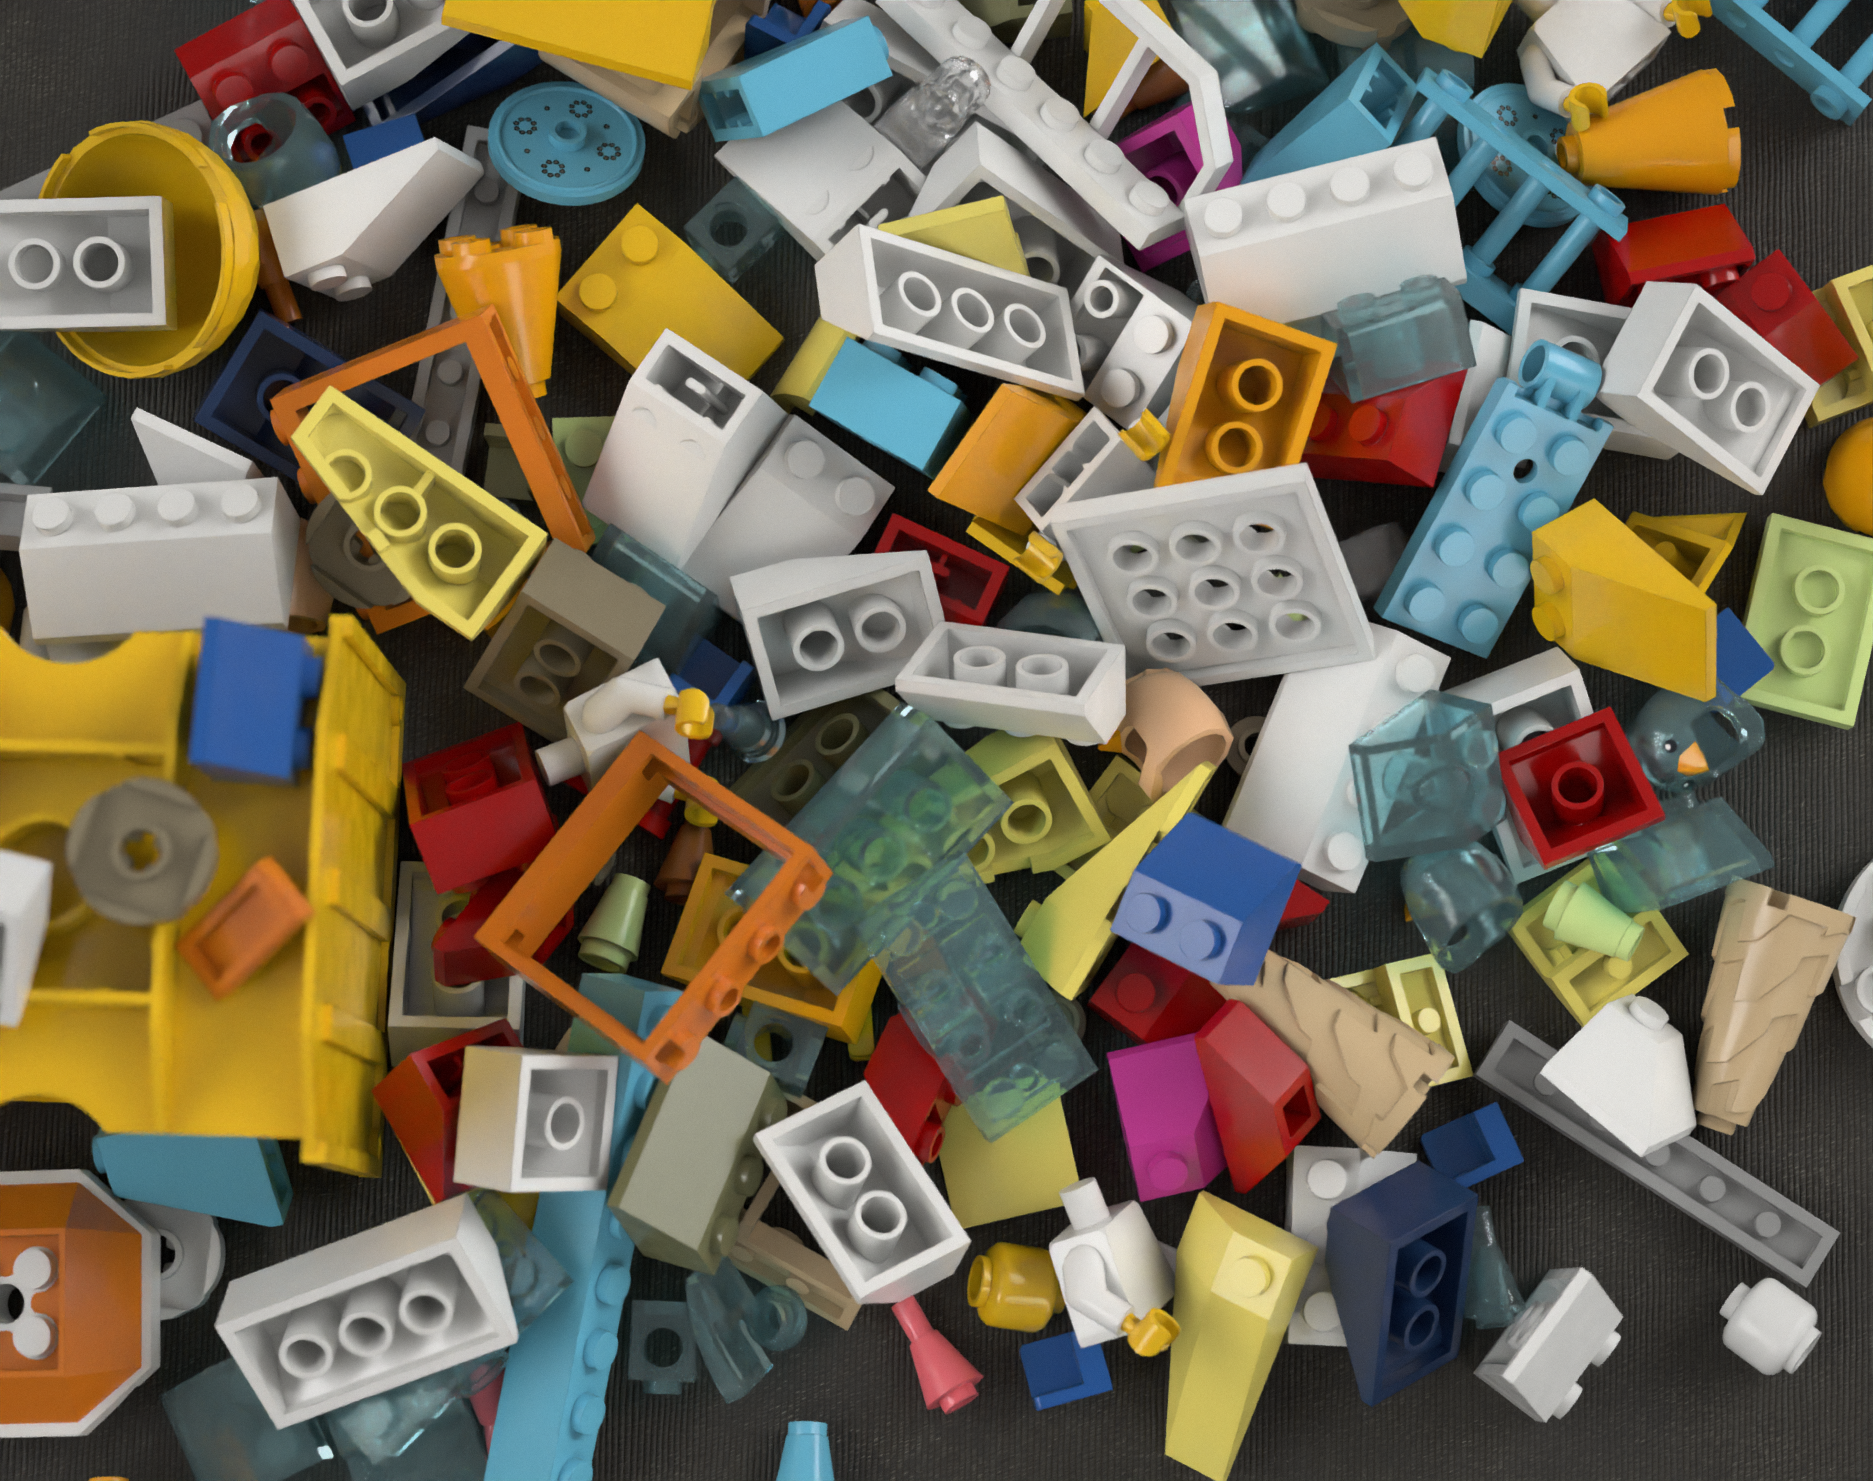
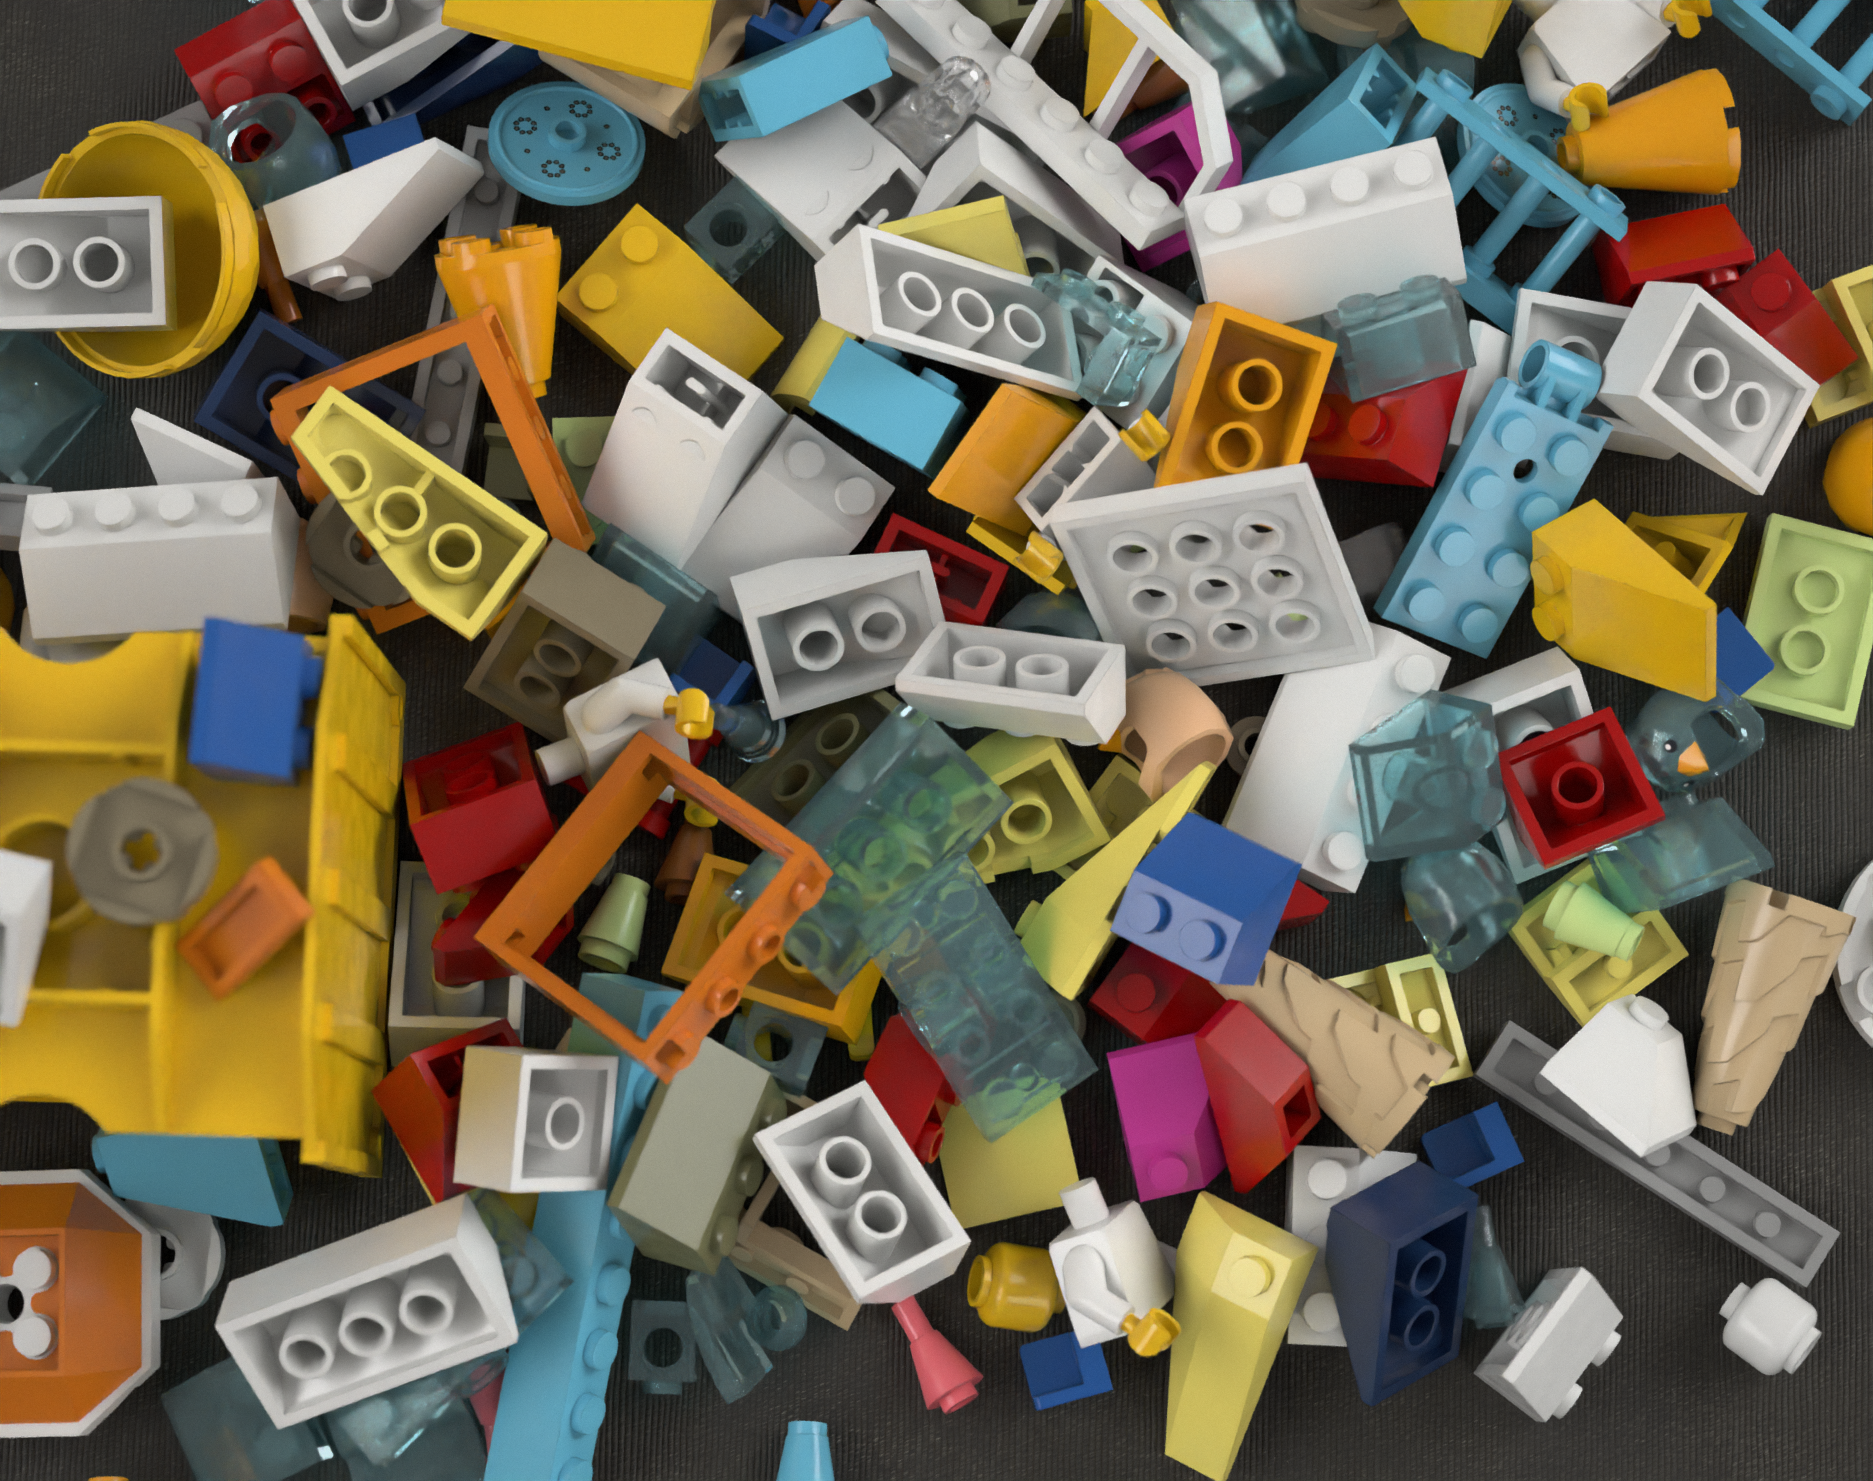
(1127, 346): none -> clear light blue bracket

